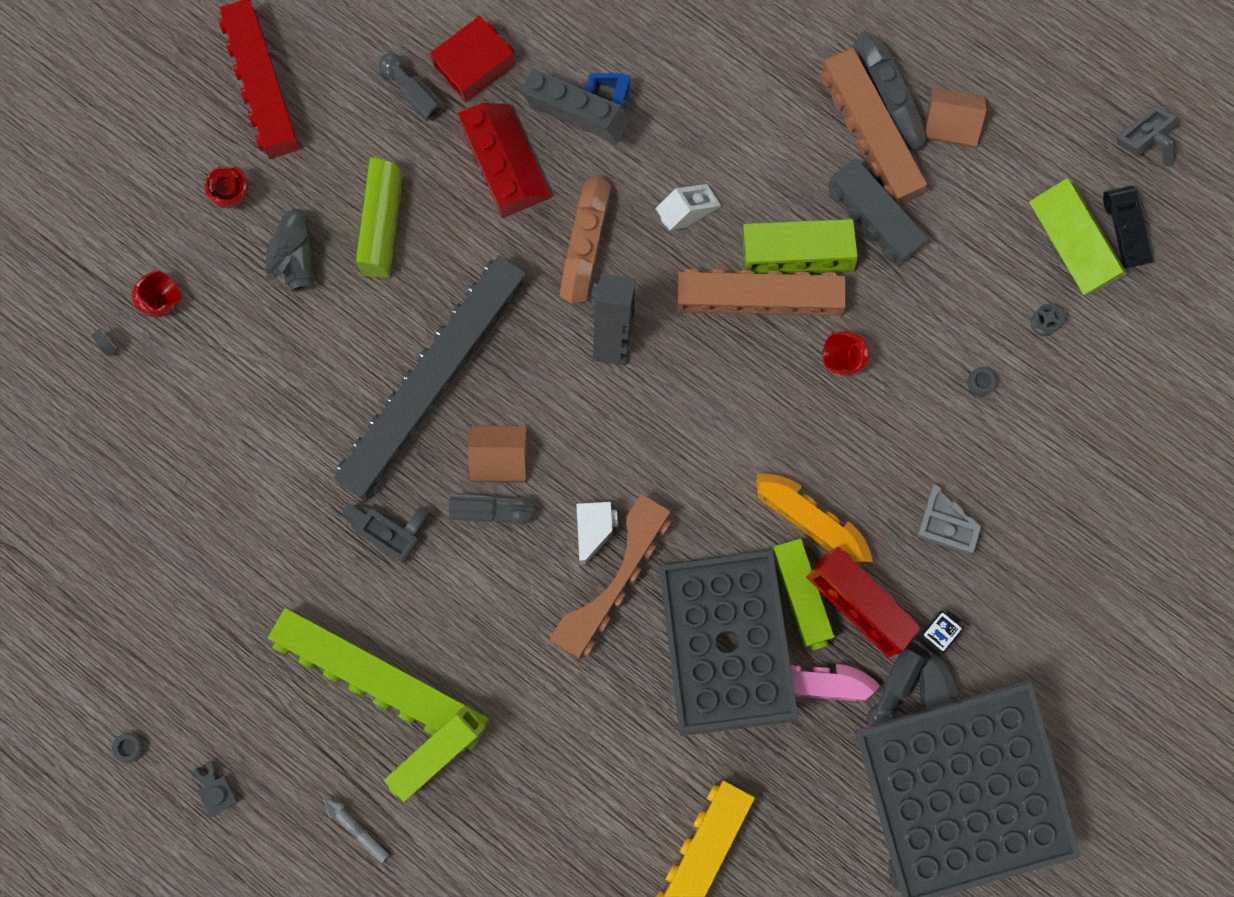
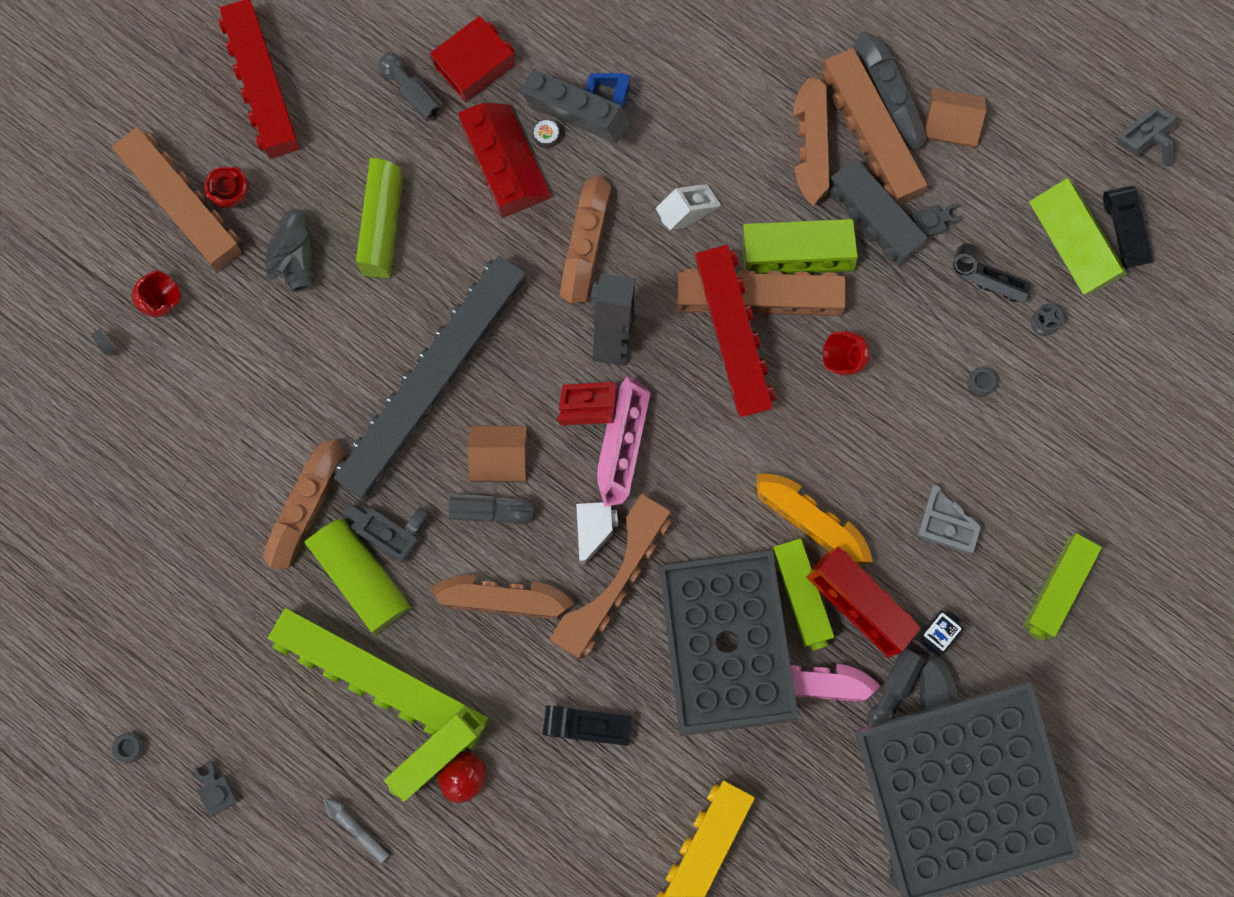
(177, 199): none -> nougat brick
(303, 505): none -> nougat brick
(358, 575): none -> lime brick
(462, 777): none -> red hair
(539, 602): none -> nougat brick
(546, 133): none -> tile
(586, 725): none -> black plate
(587, 403): none -> red plate
(622, 442): none -> bright pink brick
(733, 330): none -> red brick
(811, 110): none -> nougat brick
(933, 221): none -> dark grey plate
(988, 277): none -> black plate
(1061, 587): none -> lime brick

